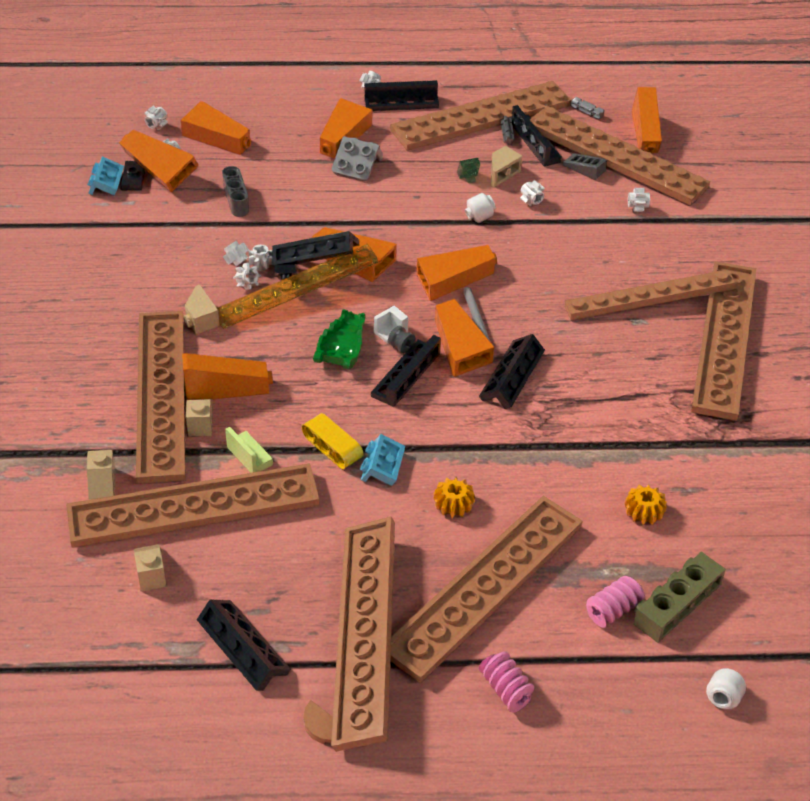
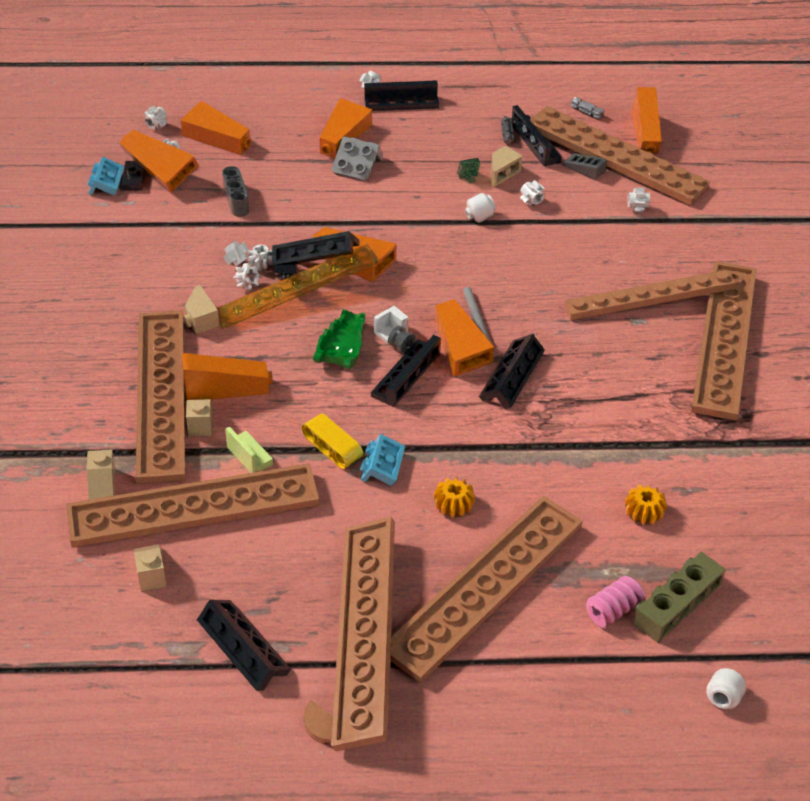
(454, 270): orange slope -> none
(477, 115): nougat plate -> none
(507, 680): bright pink piece -> none

